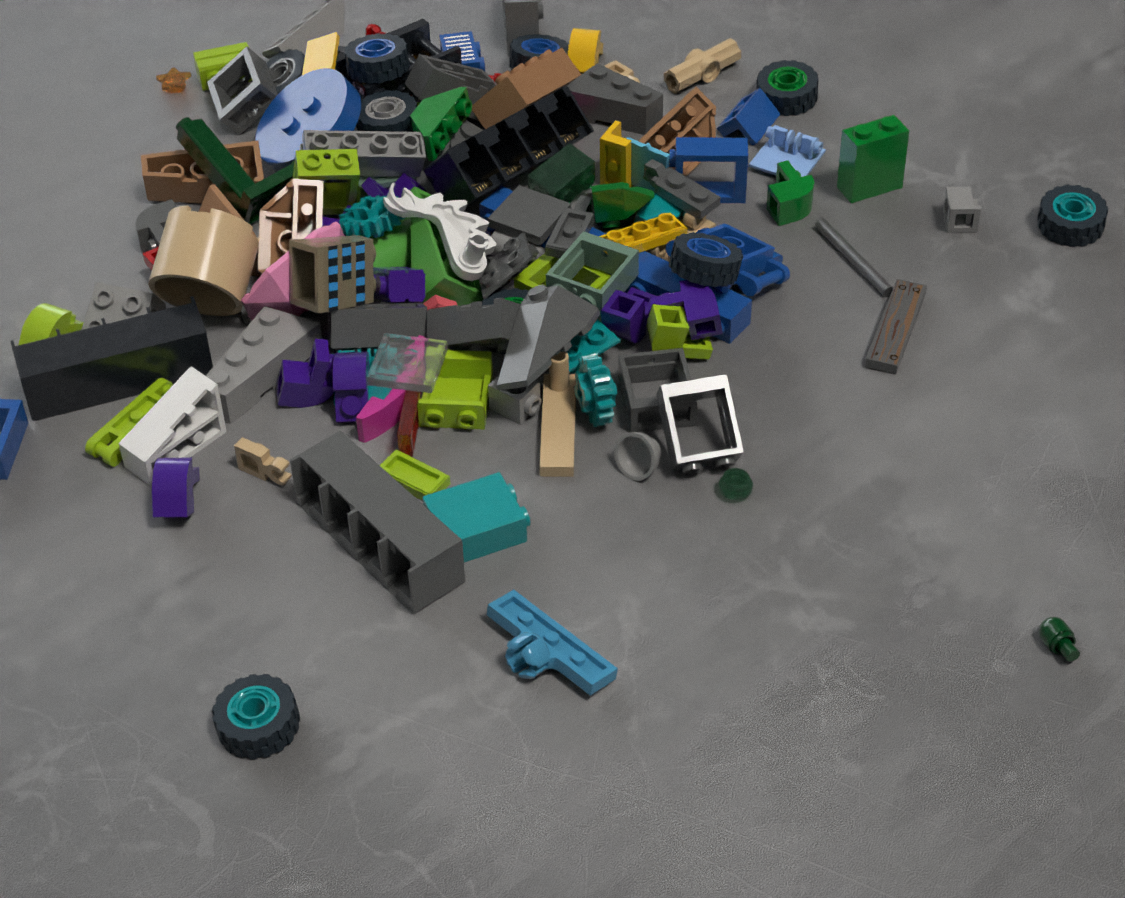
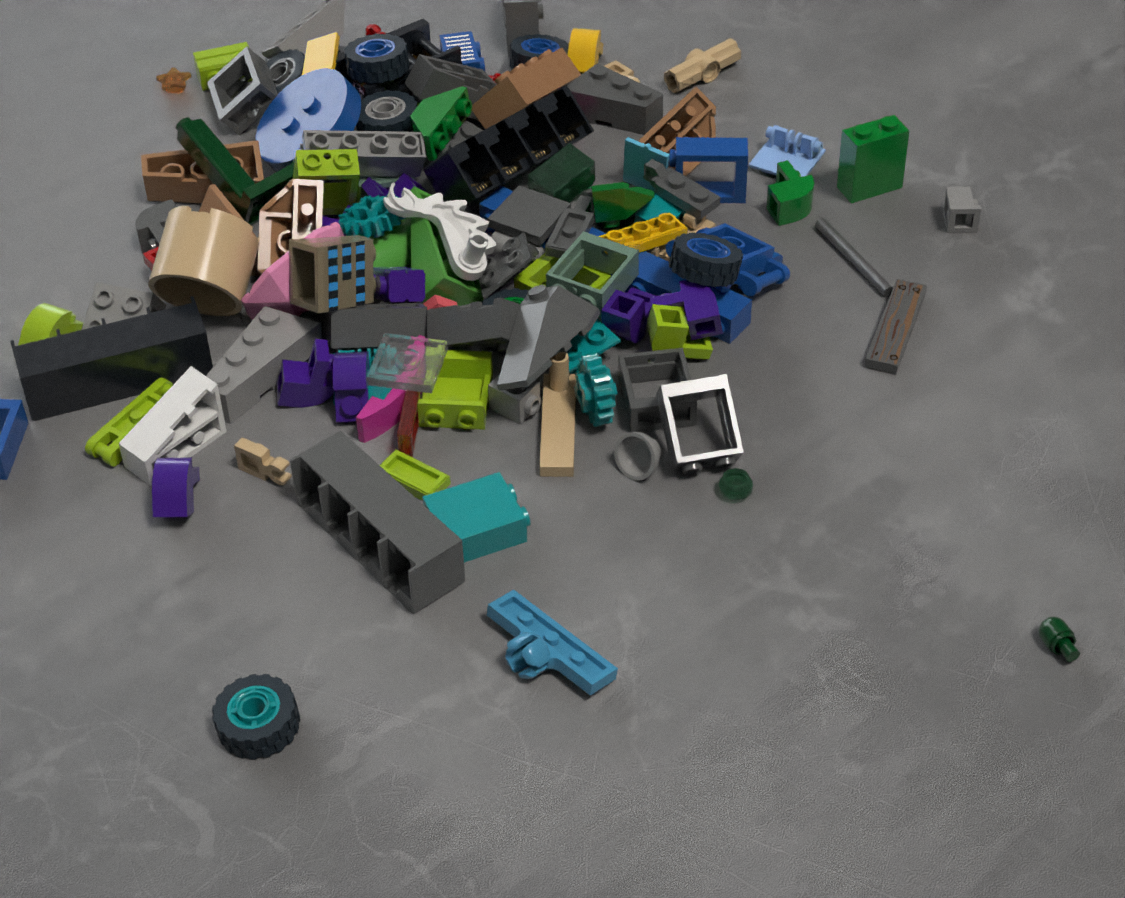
(615, 156): yellow panel -> none
(750, 116): blue panel -> none
(789, 86): black wheel -> none
(1072, 215): black wheel -> none

